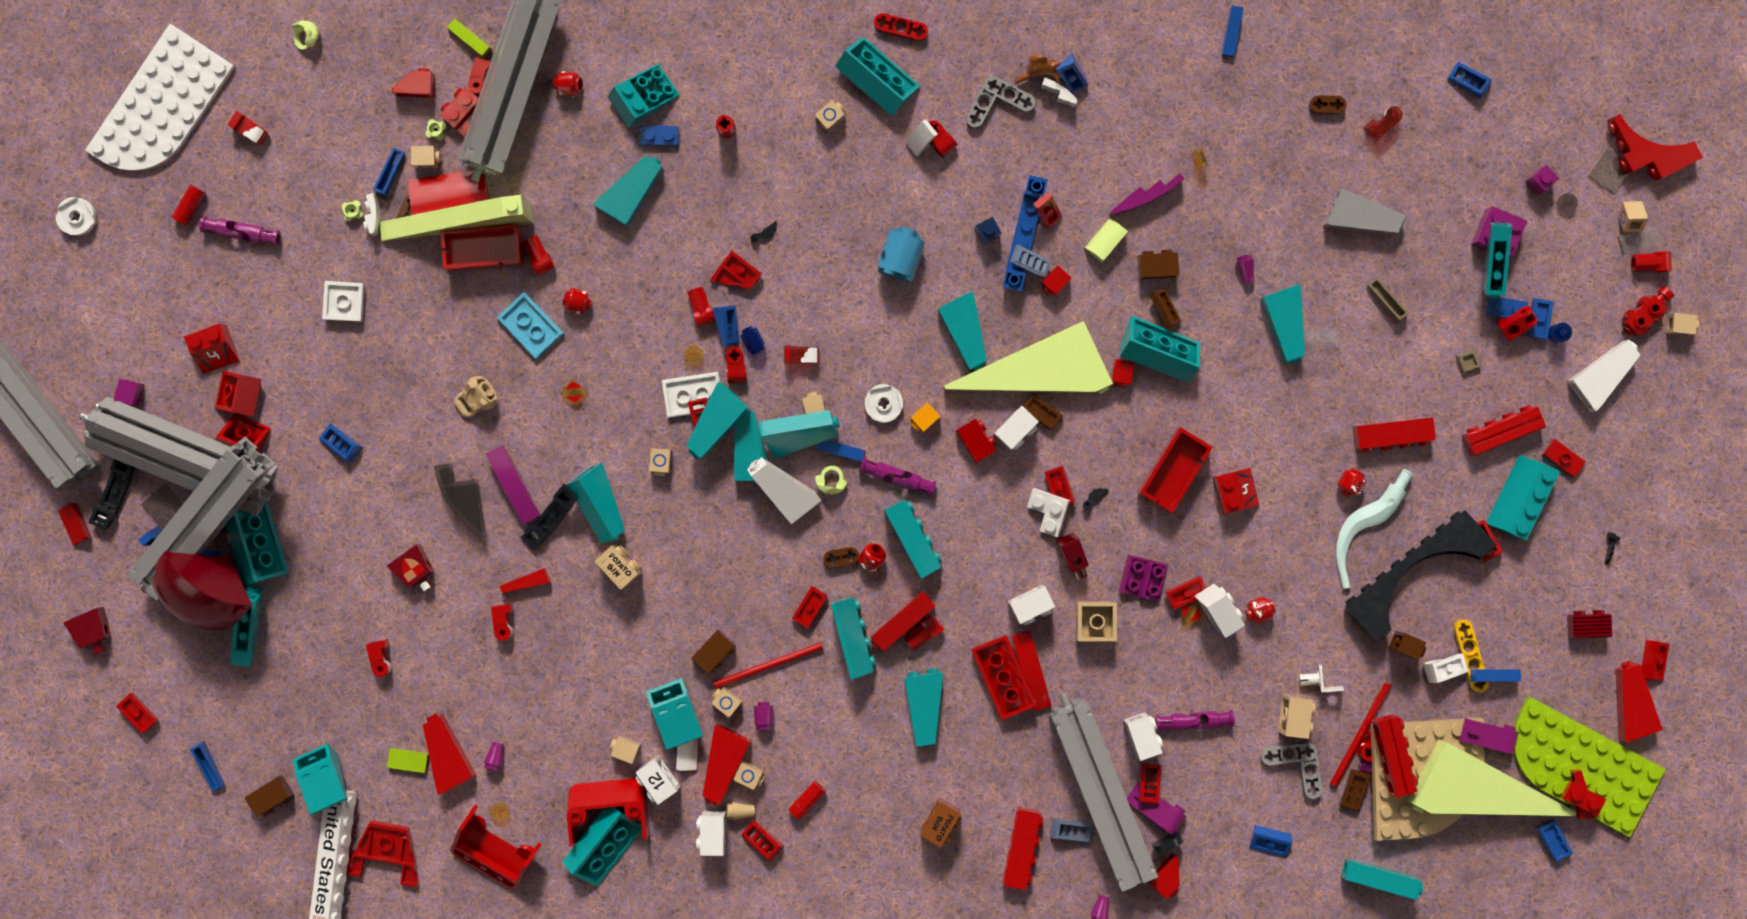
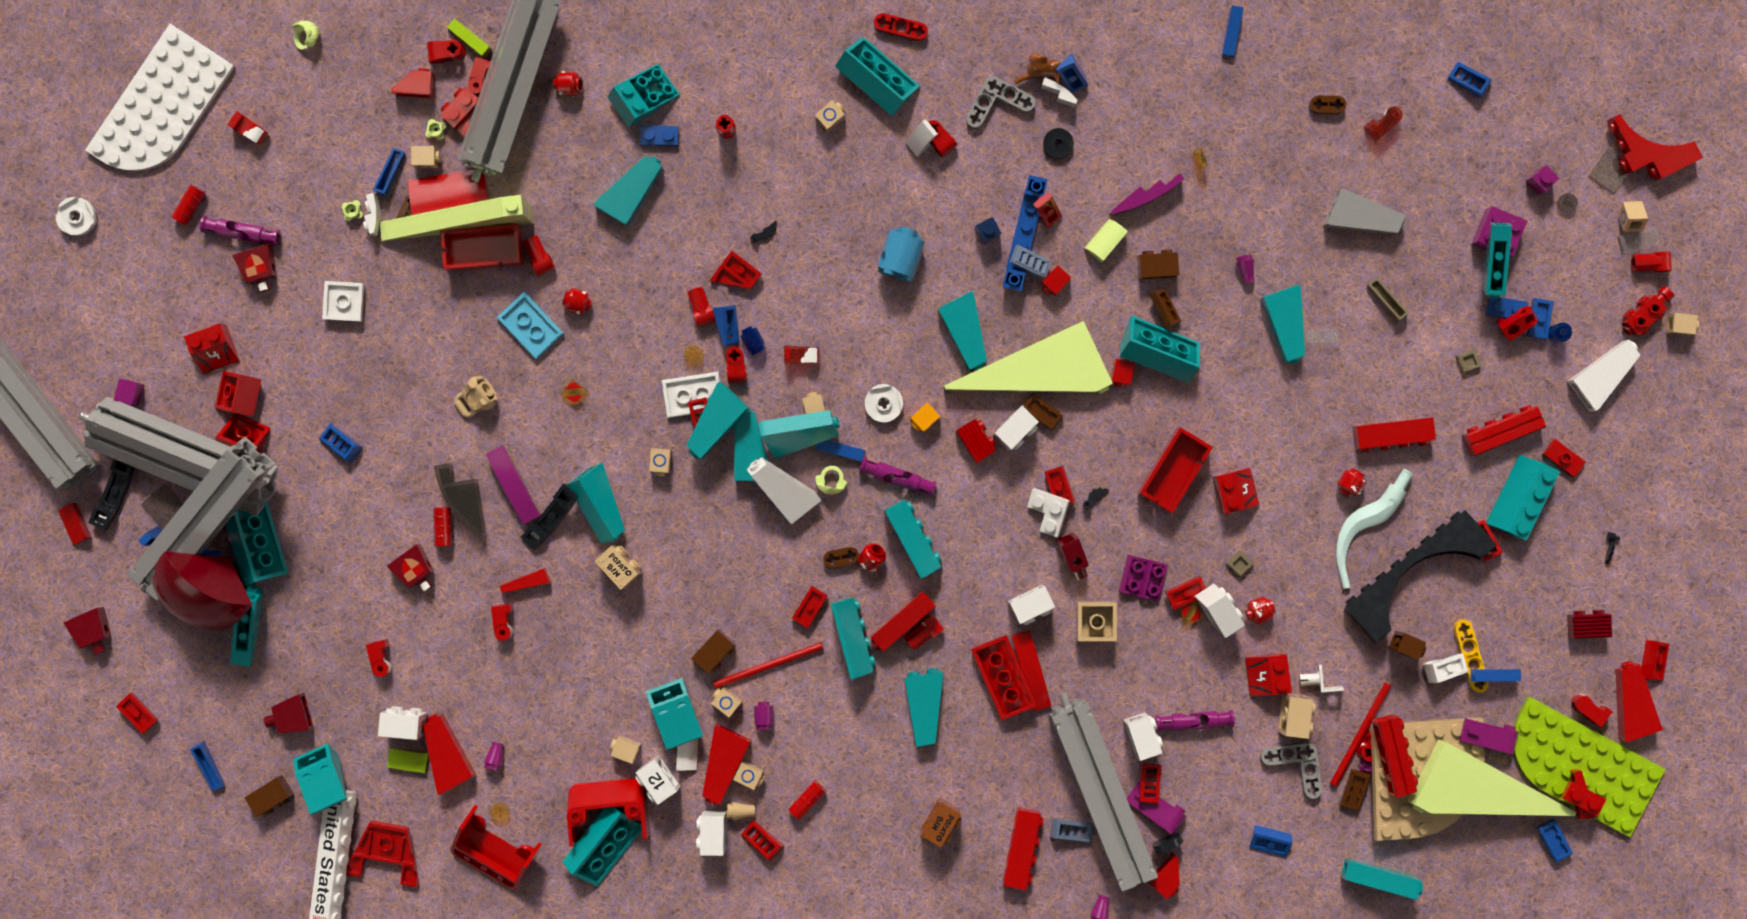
(257, 266): none -> dark red torso
(290, 715): none -> dark red torso
(401, 723): none -> white brick
(442, 51): none -> red piece
(442, 526): none -> red axle
(1064, 137): none -> black piece
(1239, 563): none -> dark tan tile
(1268, 674): none -> red slope
(1585, 706): none -> red leg

